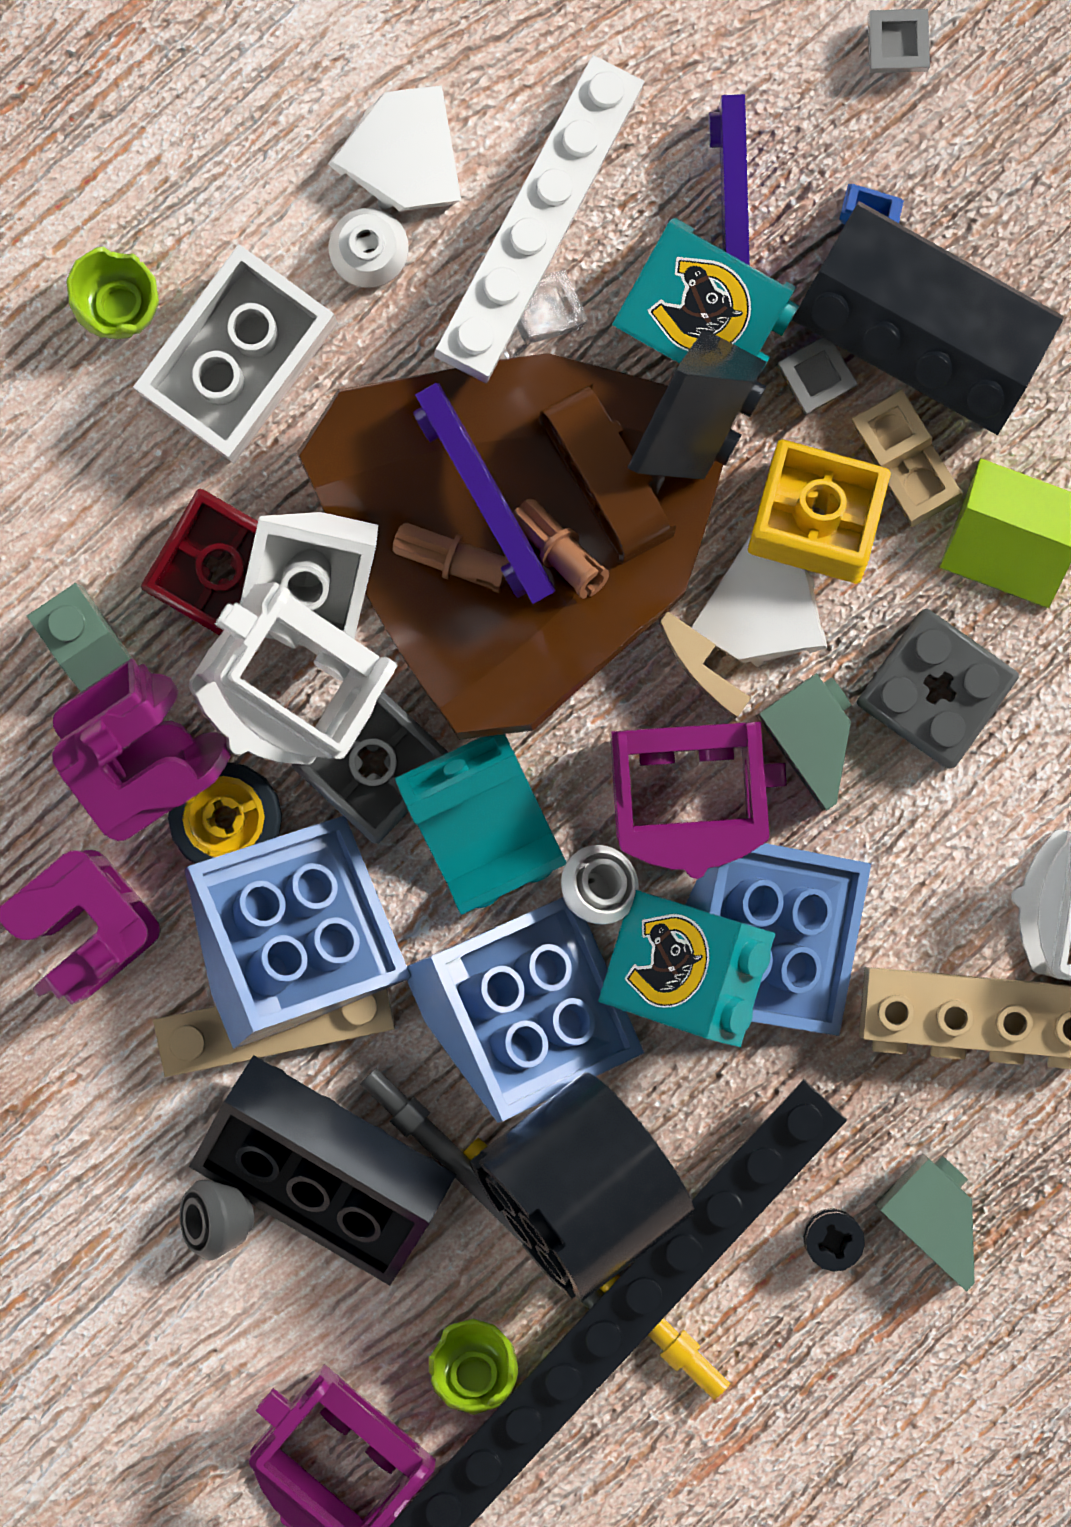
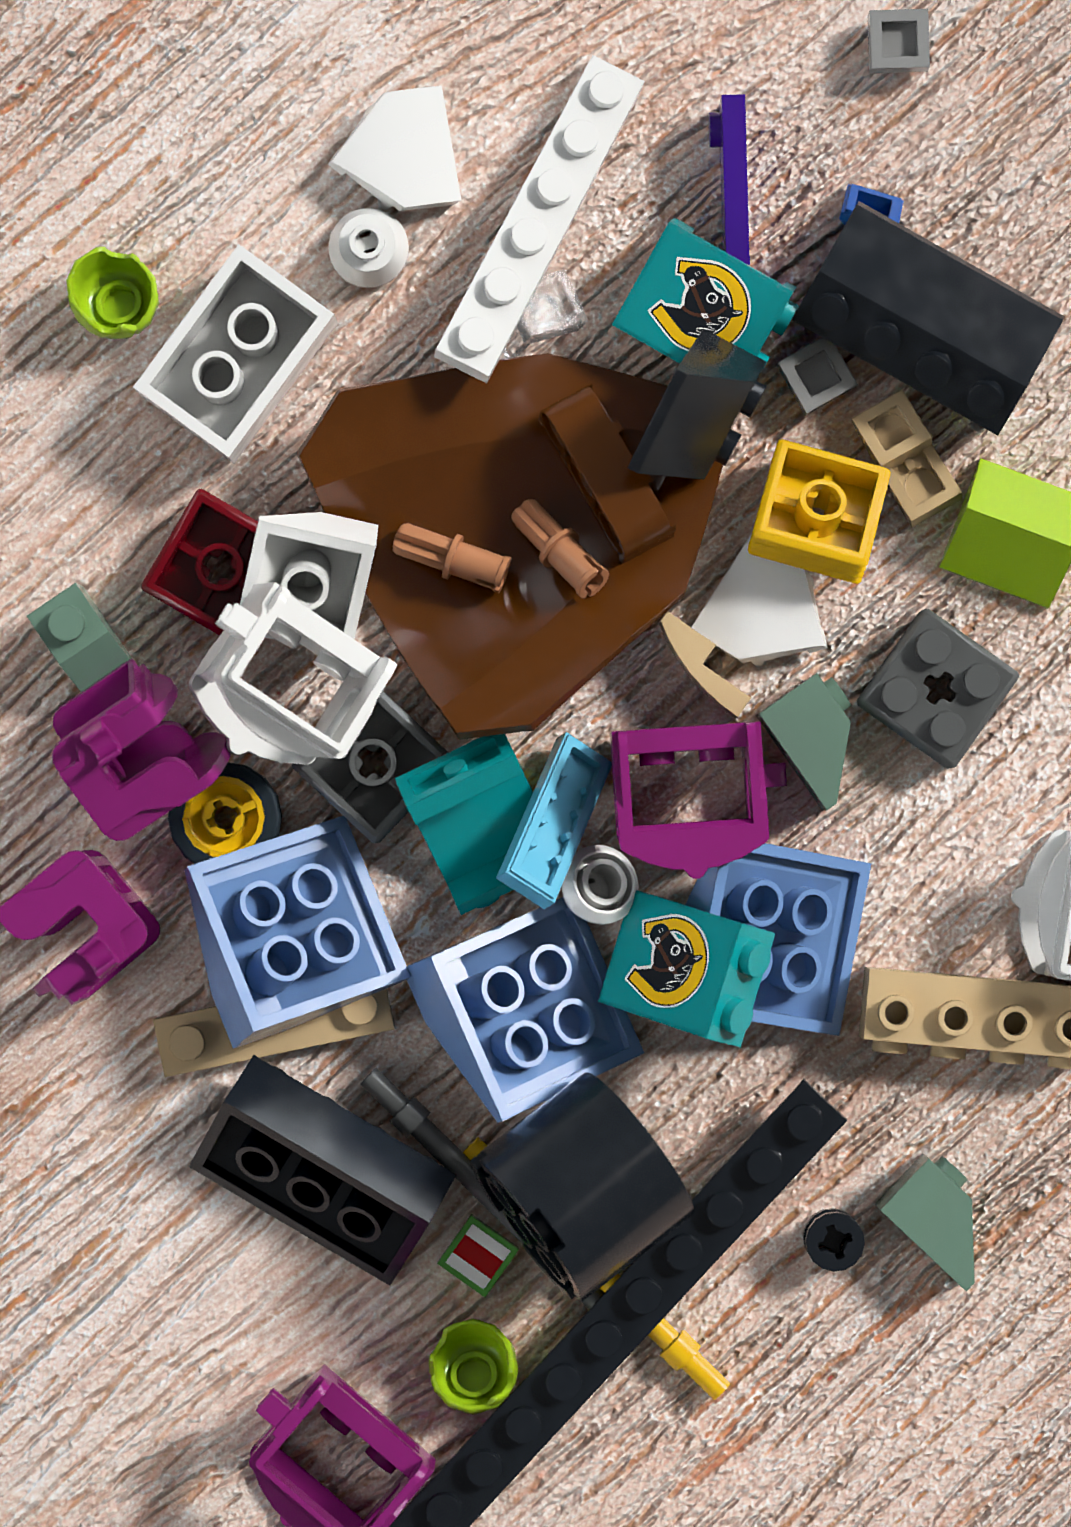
(214, 1218): dark grey cone -> none
(441, 421): dark purple plate -> none
(478, 1255): none -> tile
(554, 820): none -> medium azure plate

